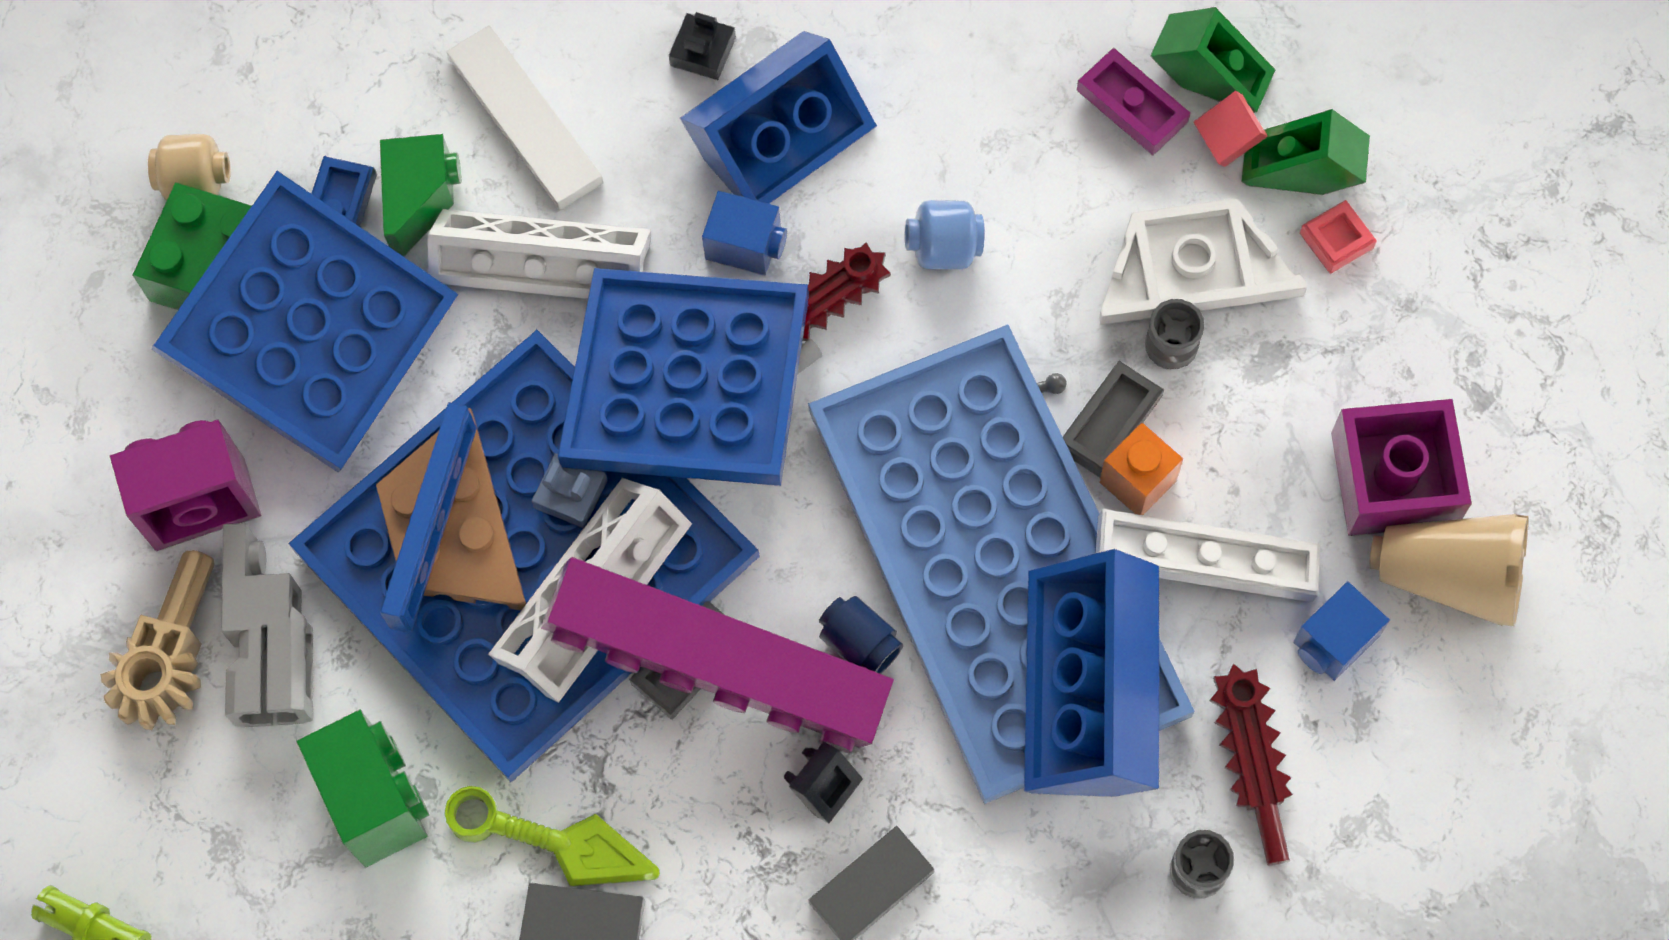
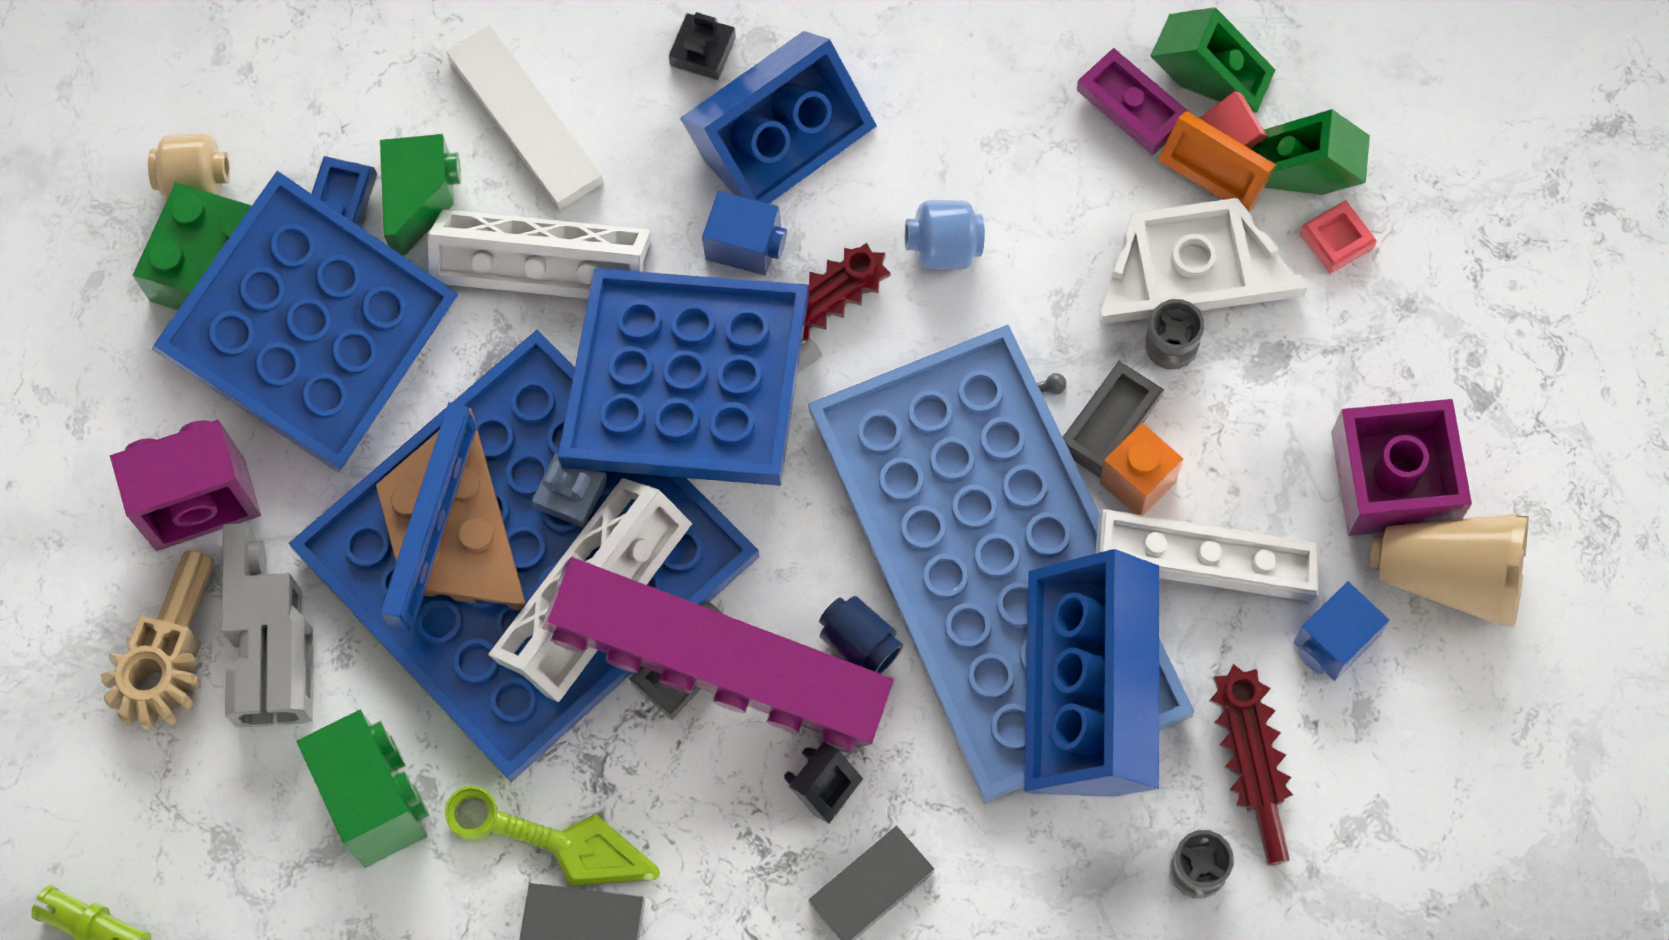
(1216, 161): none -> orange tile

